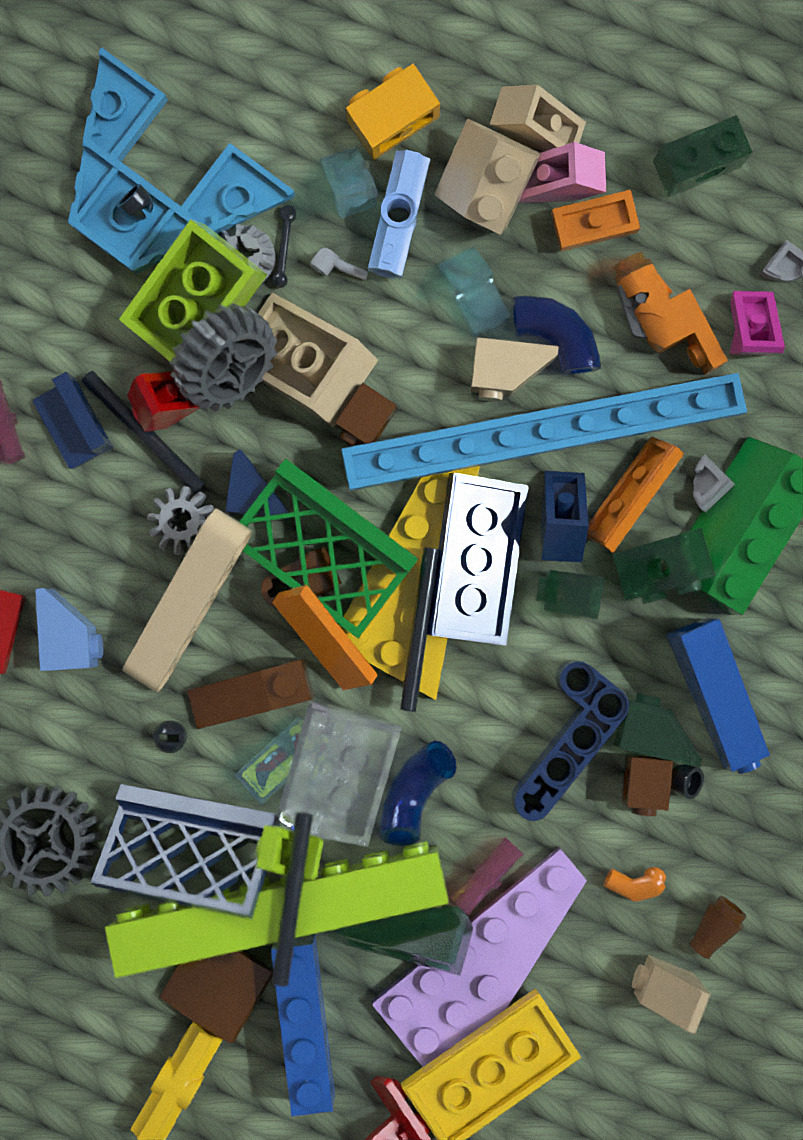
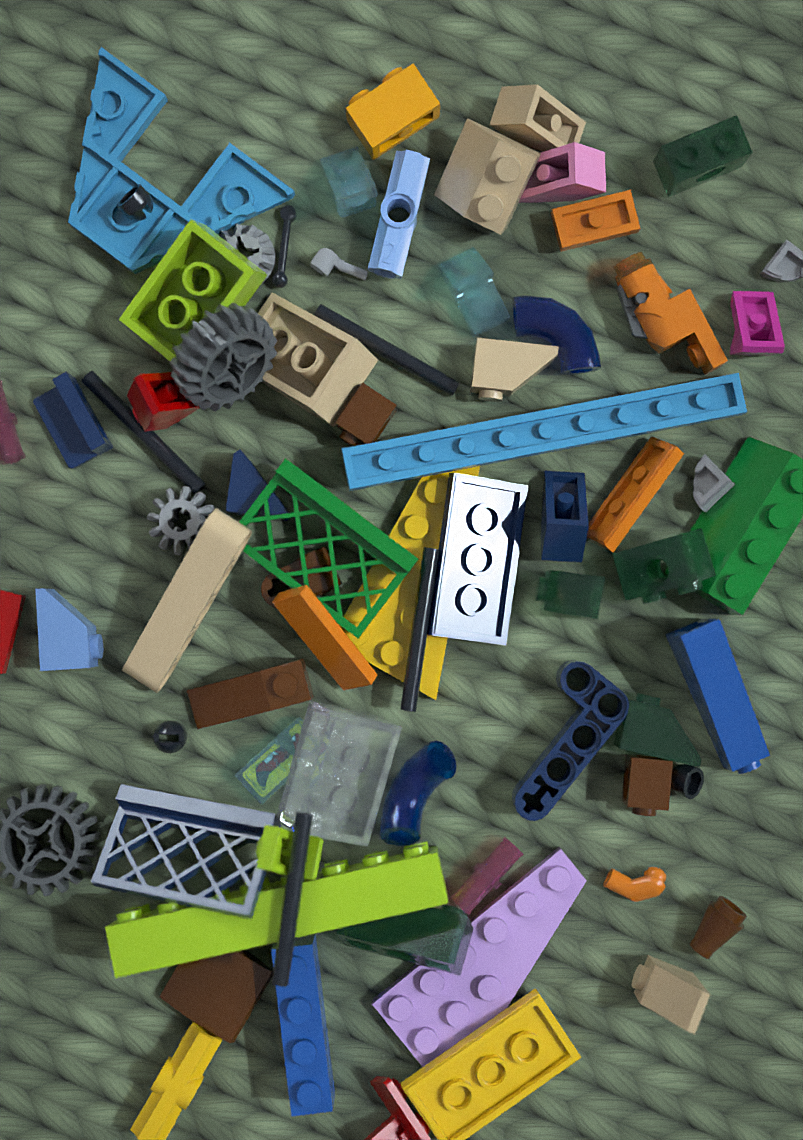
(389, 351): none -> black bar

